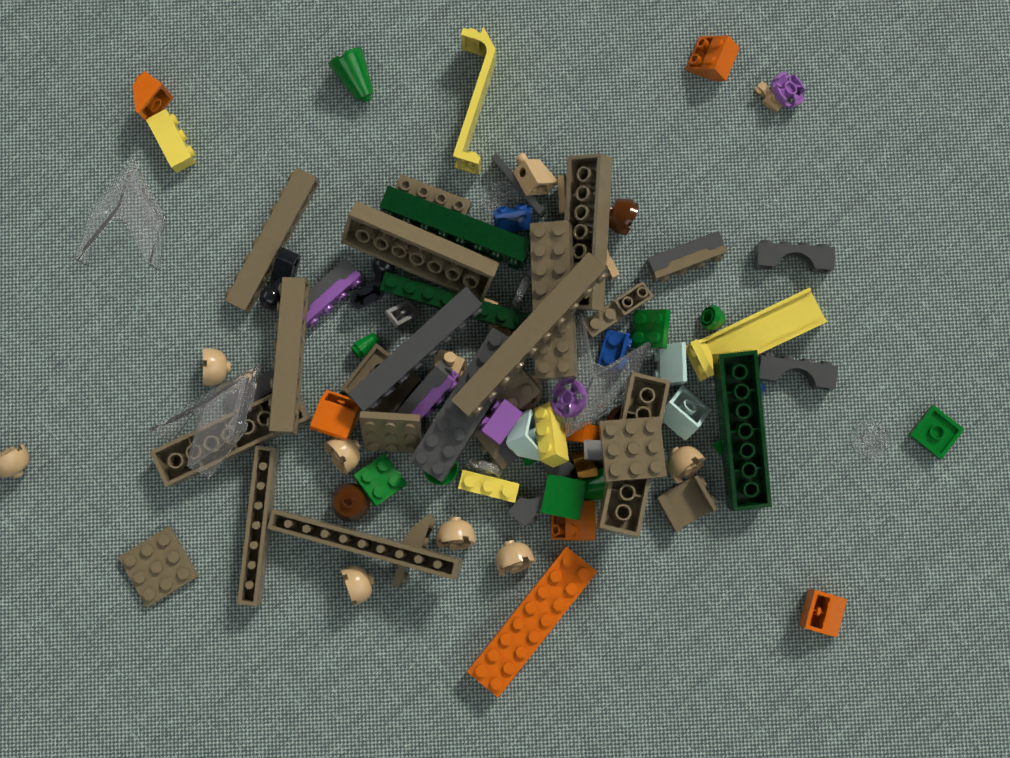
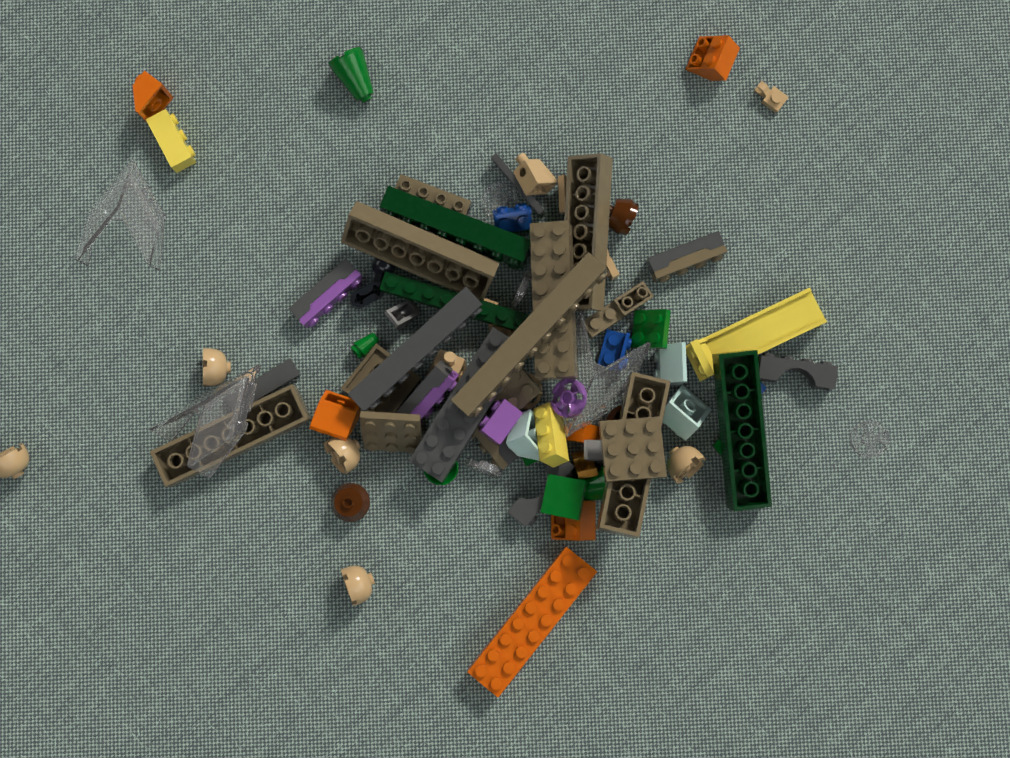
(158, 566): dark tan plate -> none
(256, 533): dark tan brick -> none
(274, 236): dark tan brick -> none
(284, 266): black beam -> none
(289, 356): dark tan brick -> none
(365, 544): dark tan brick -> none
(379, 480): green plate -> none
(418, 537): dark tan slope -> none
(456, 534): tan cylinder -> none
(478, 44): light yellow panel -> none
(488, 486): light yellow brick -> none
(513, 557): tan cylinder -> none
(686, 502): dark tan panel -> none
(712, 318): green cone -> none
(788, 88): medium lavender piece -> none
(817, 258): dark grey arch -> none
(822, 612): orange slope -> none
(936, 432): green plate -> none

